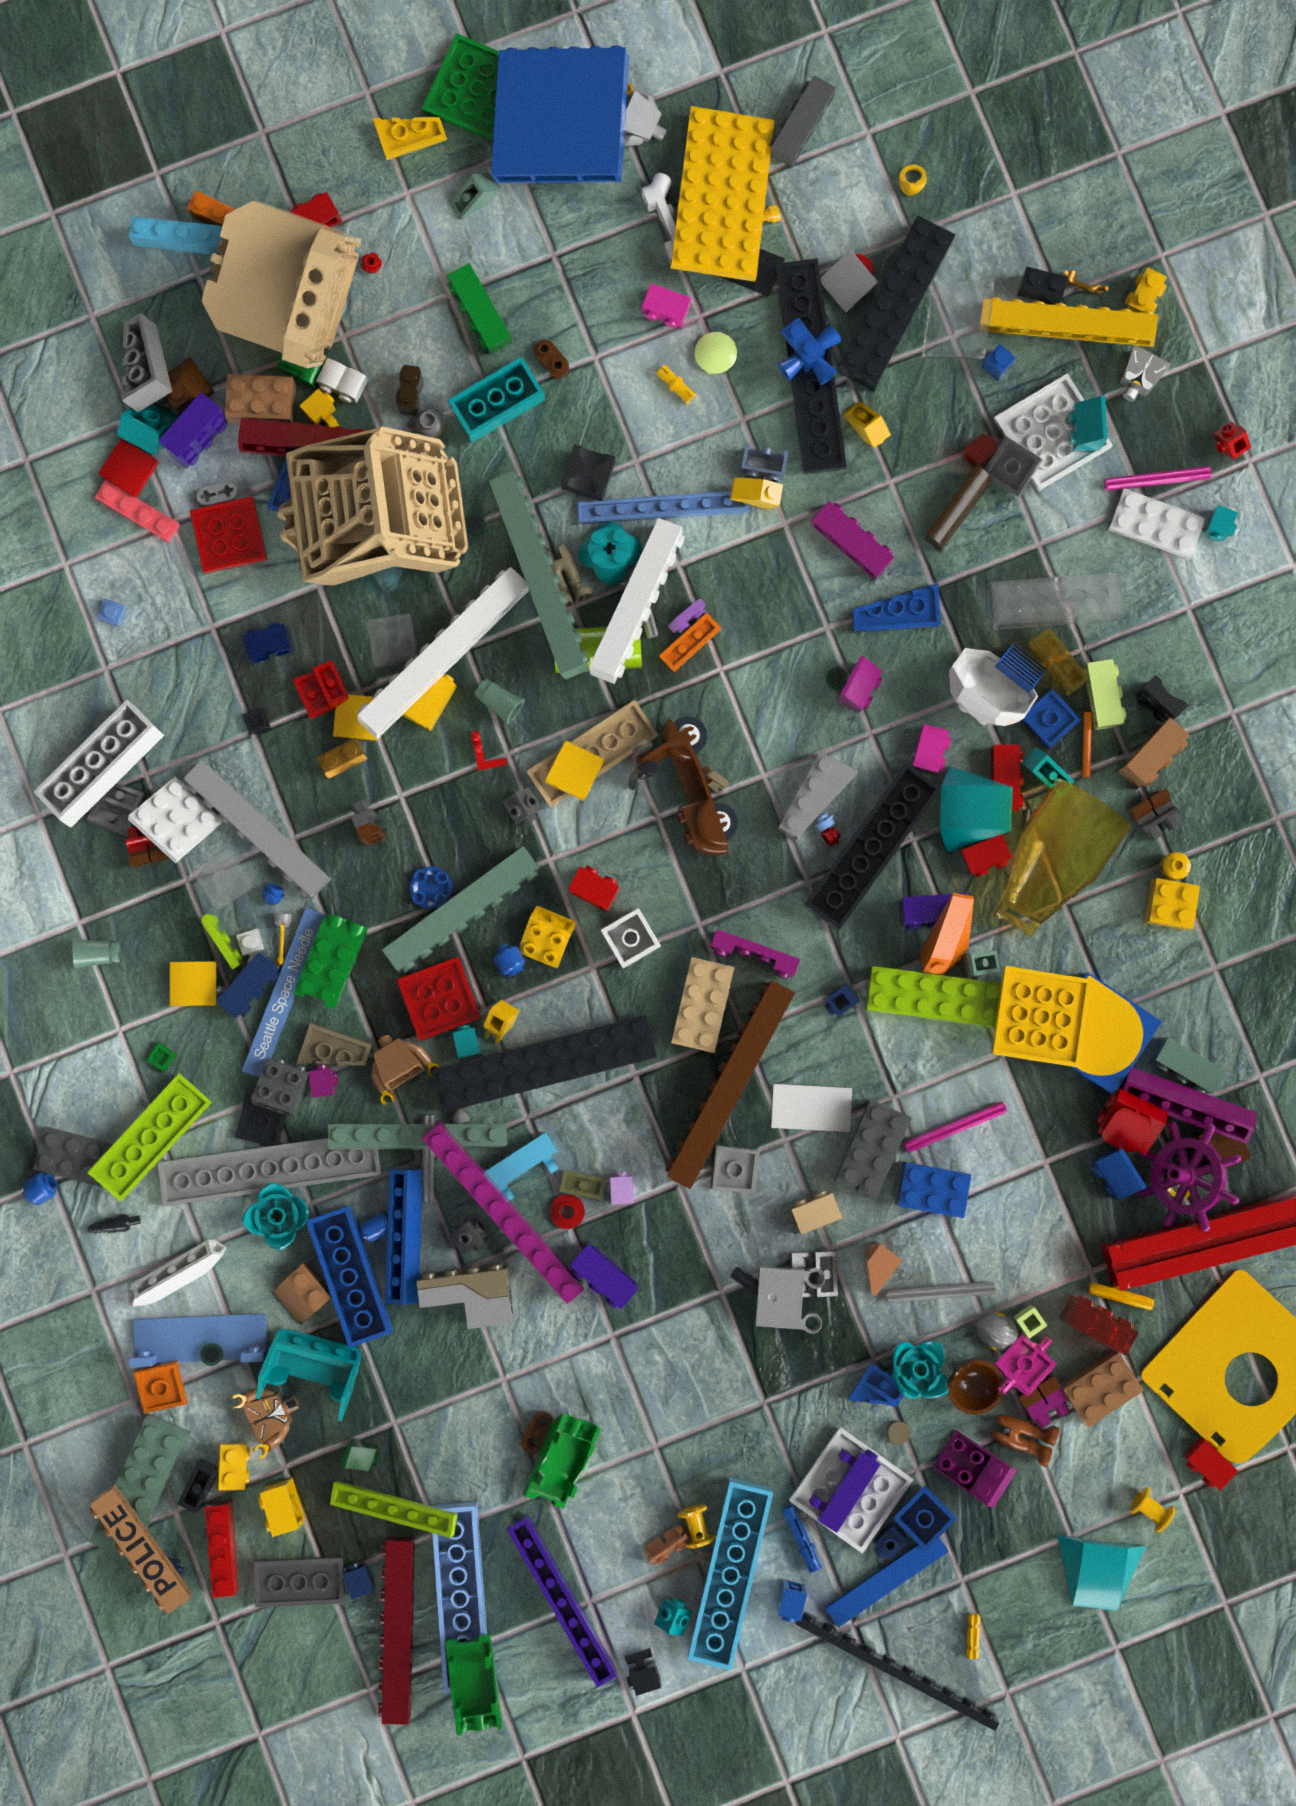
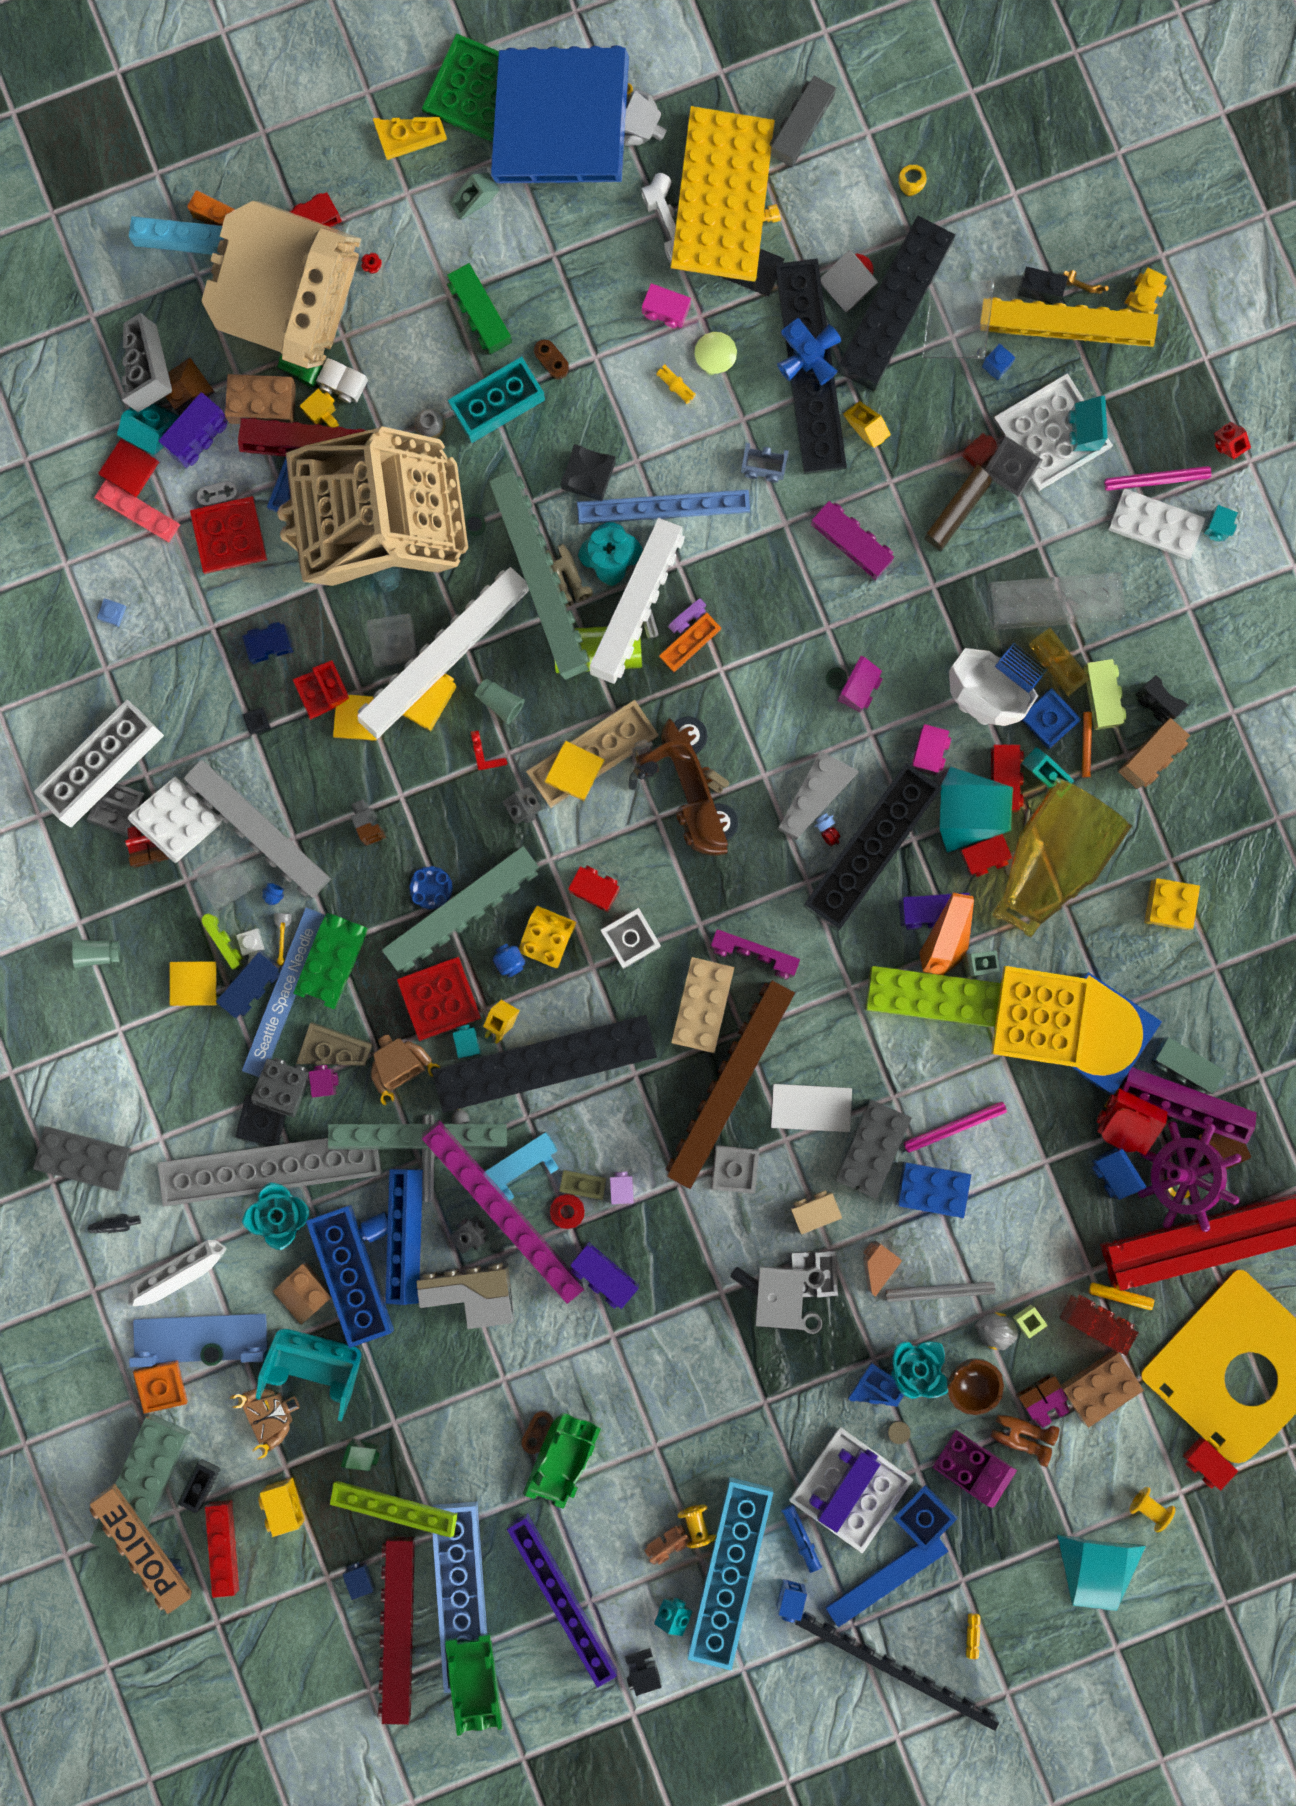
(39, 1188): blue head -> none
(149, 1137): lime plate -> none
(161, 1057): green tile -> none
(232, 1466): yellow bracket -> none
(299, 1581): dark grey plate -> none
(342, 758): pearl gold brick -> none
(408, 393): dark brown brick -> none
(756, 492): yellow slope -> none
(848, 998): dark blue brick -> none
(893, 1534): dark blue brick -> none
(906, 611): blue wing -> none
(1025, 1365): dark pink plate -> none
(1141, 372): light grey torso -> none
(1154, 811): dark grey hips -> none
(1174, 866): yellow head -> none

